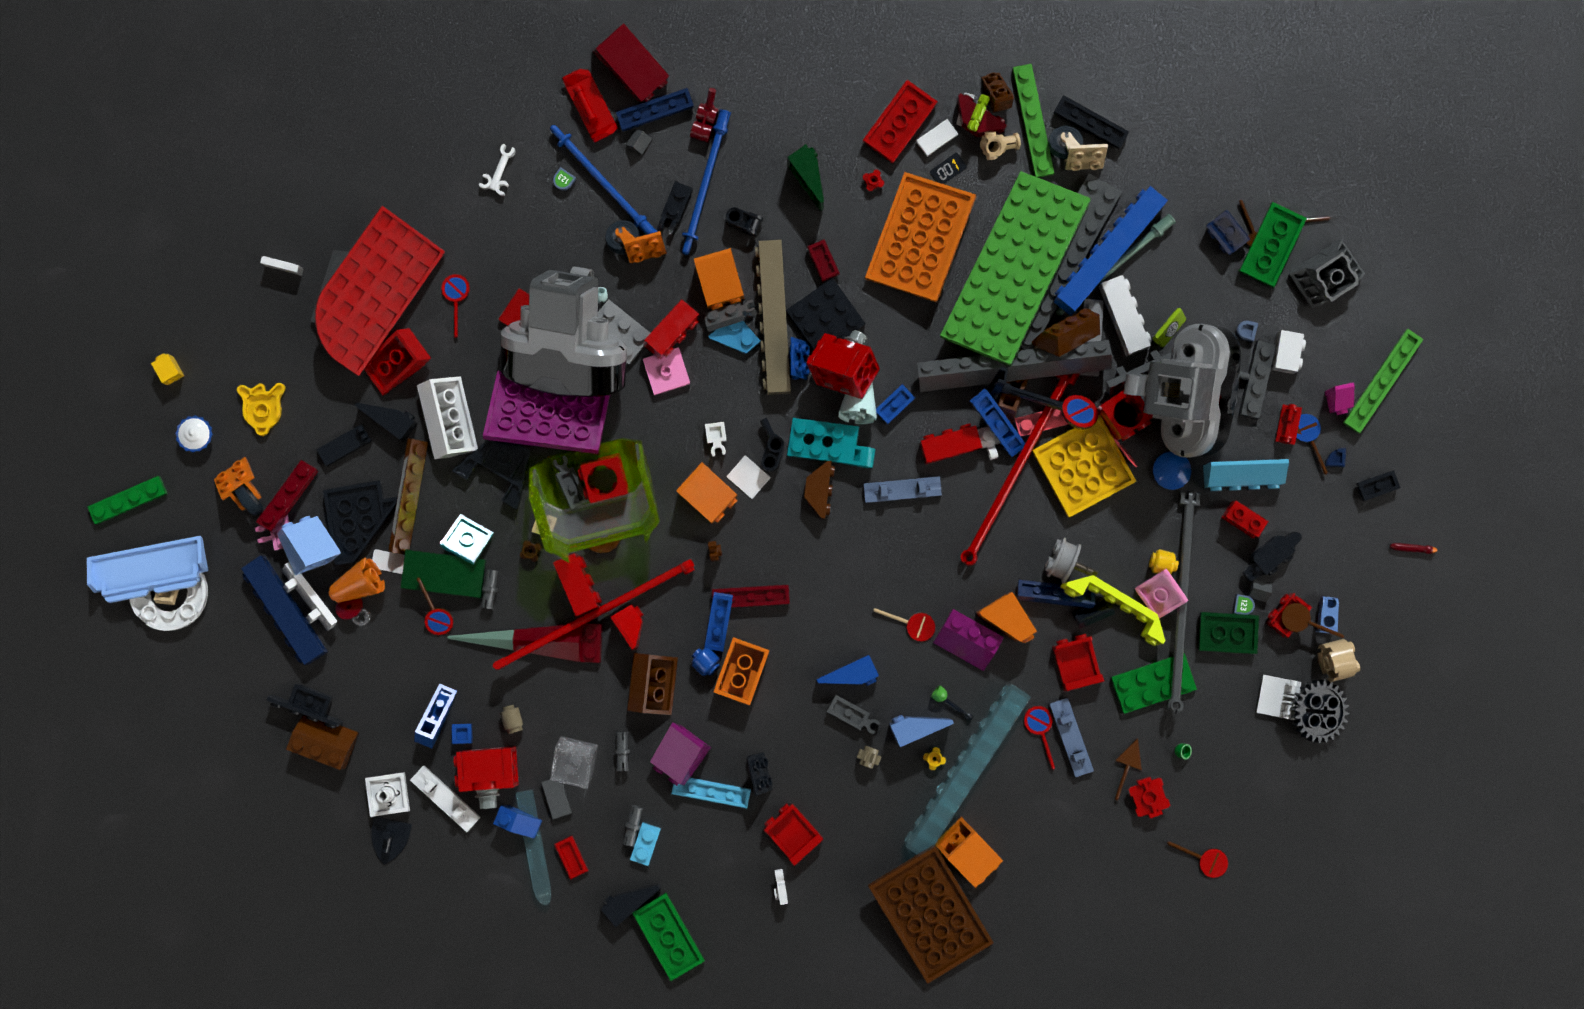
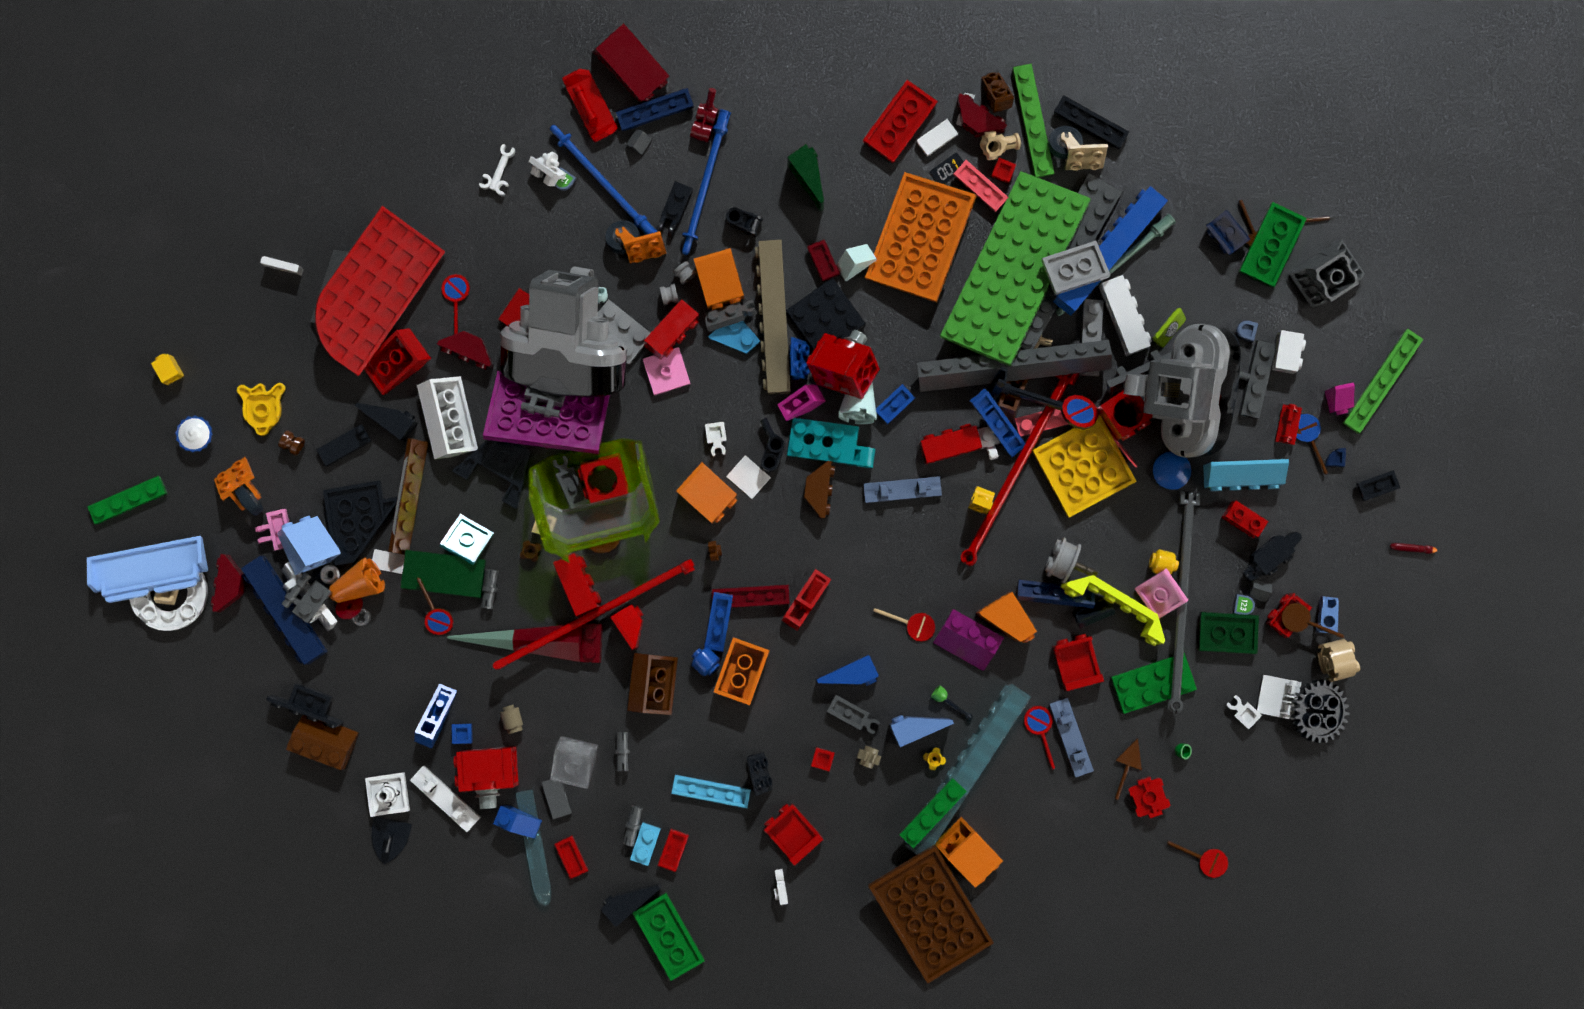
(228, 583): none -> dark red slope
(287, 496): dark red plate -> none
(291, 442): none -> reddish brown wheel
(311, 601): none -> dark grey plate
(324, 577): none -> white plate
(468, 348): none -> dark red slope
(549, 165): none -> white hips
(549, 399): none -> dark grey plate
(669, 294): none -> light grey wheel
(673, 850): none -> red plate
(679, 754): magenta slope -> none
(684, 272): none -> light grey wheel
(801, 402): none -> dark pink slope
(806, 599): none -> red slope
(822, 759): none -> red plate
(855, 260): none -> light aqua slope
(873, 185): red plate -> none
(932, 812): none -> green plate
(978, 112): lime axle -> none
(980, 185): none -> coral plate
(981, 500): none -> yellow plate
(1003, 170): none -> red plate
(1069, 333): reddish brown slope -> none
(1075, 267): none -> light grey plate
(1246, 714): none -> white plate

